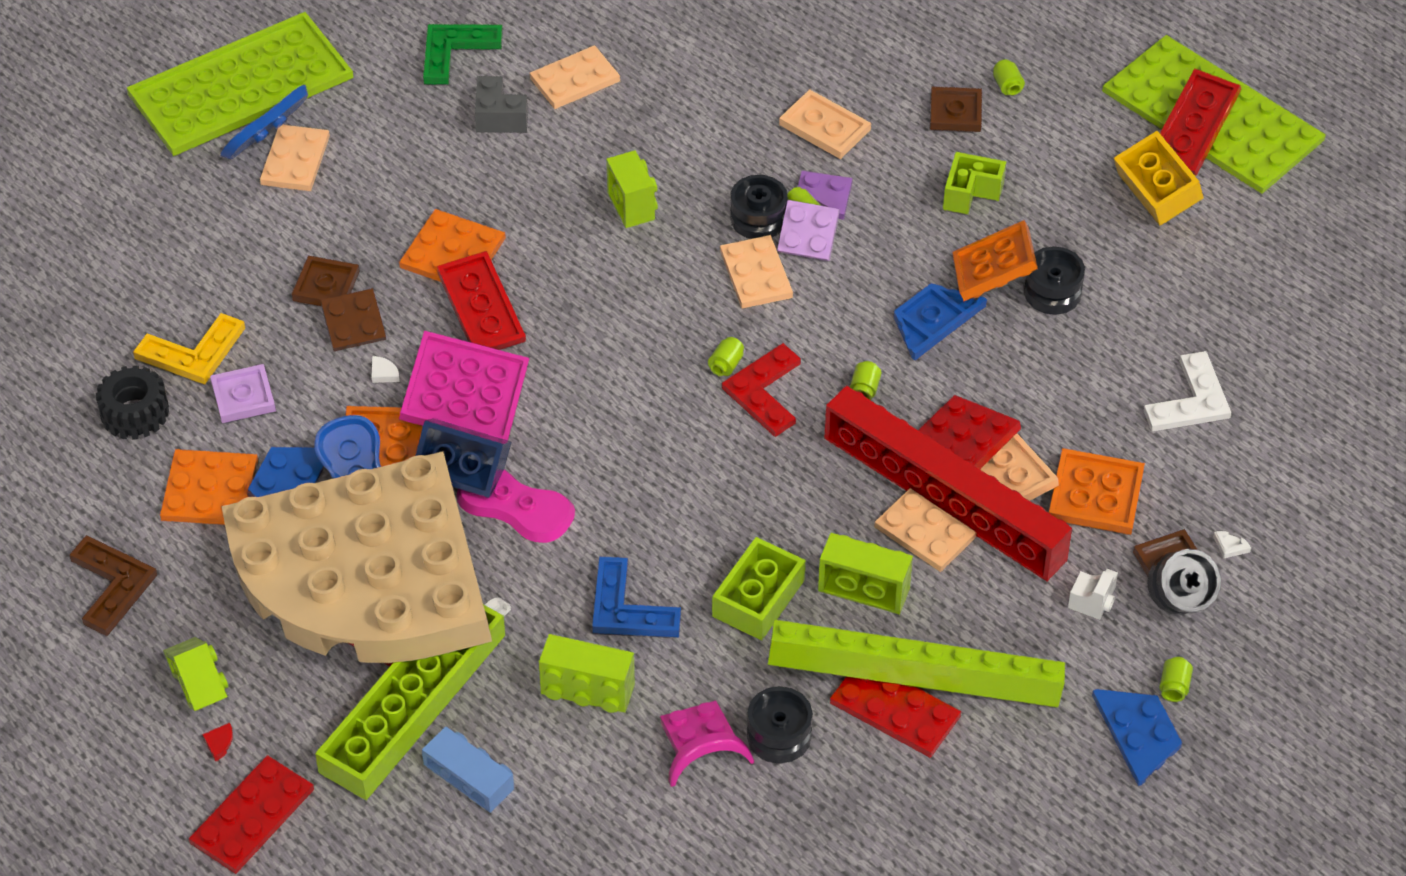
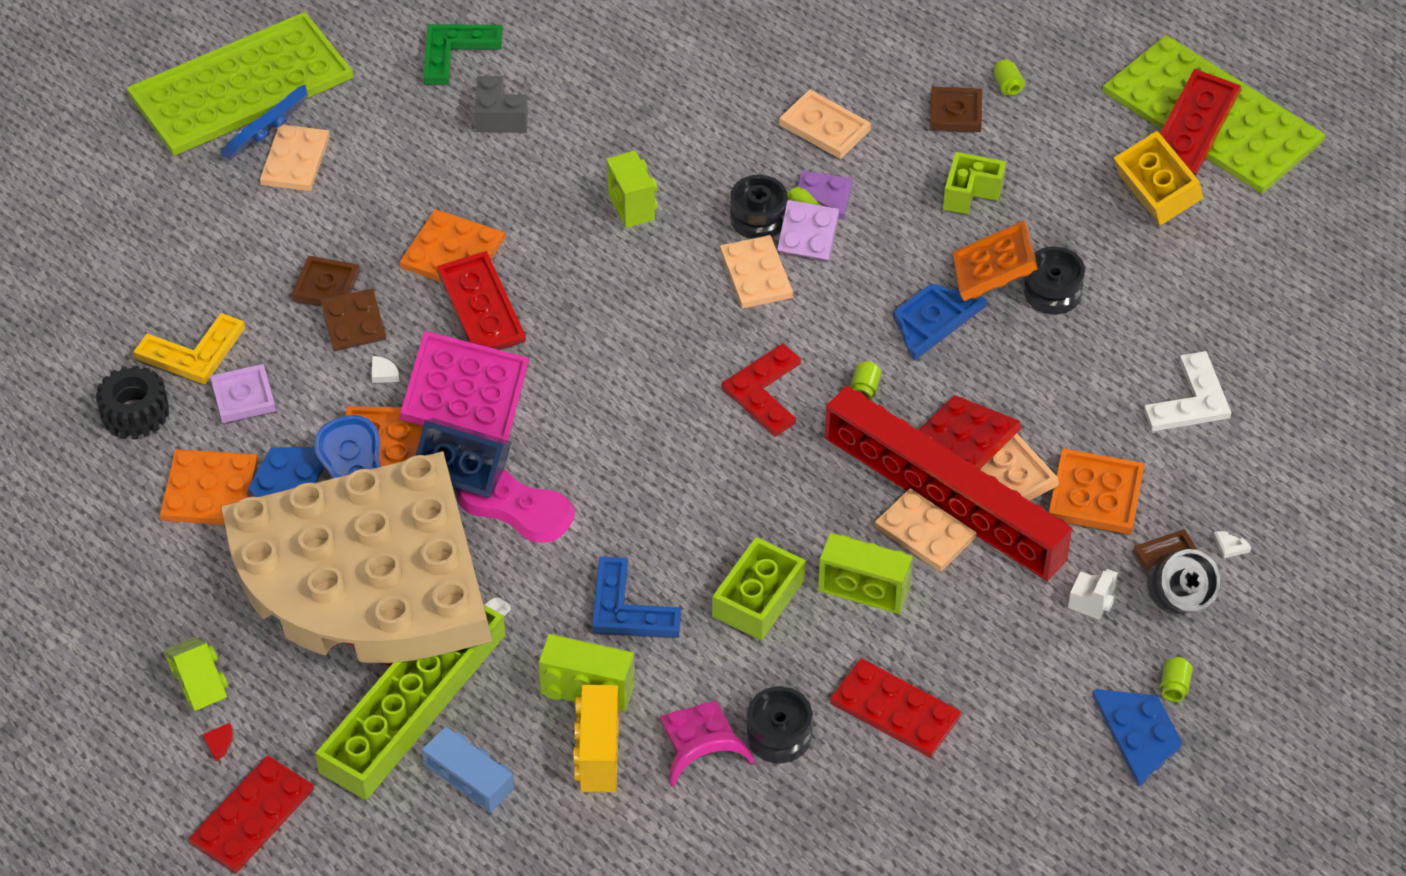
(128, 583): reddish brown plate -> none
(574, 77): light nougat plate -> none
(596, 738): none -> yellow brick
(726, 356): lime brick -> none
(916, 663): lime brick -> none

